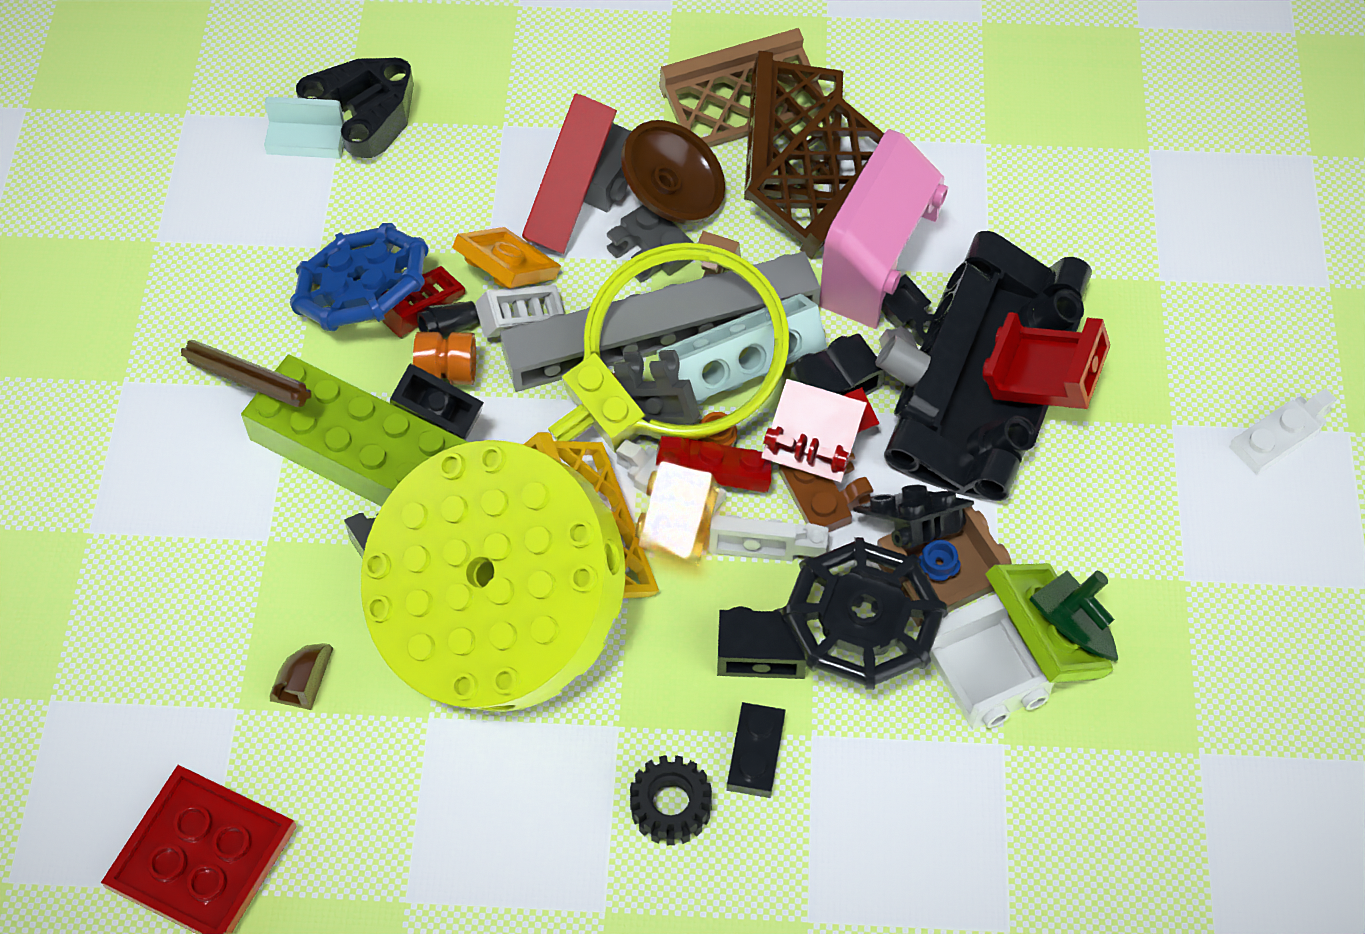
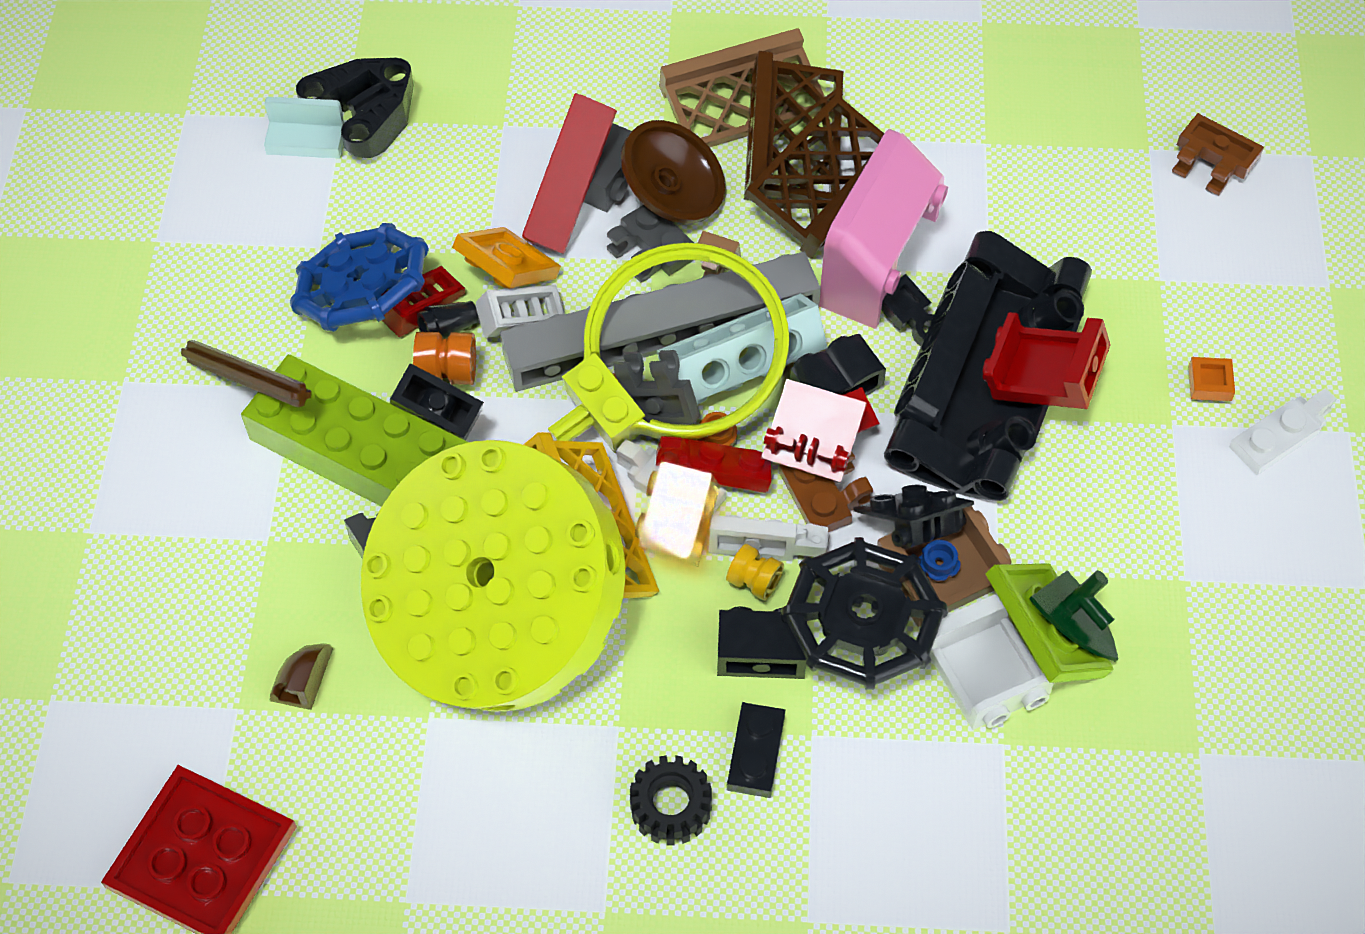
(758, 573): none -> yellow wheel
(901, 356): light grey piece -> none
(1211, 379): none -> orange plate
(1218, 145): none -> dark orange plate

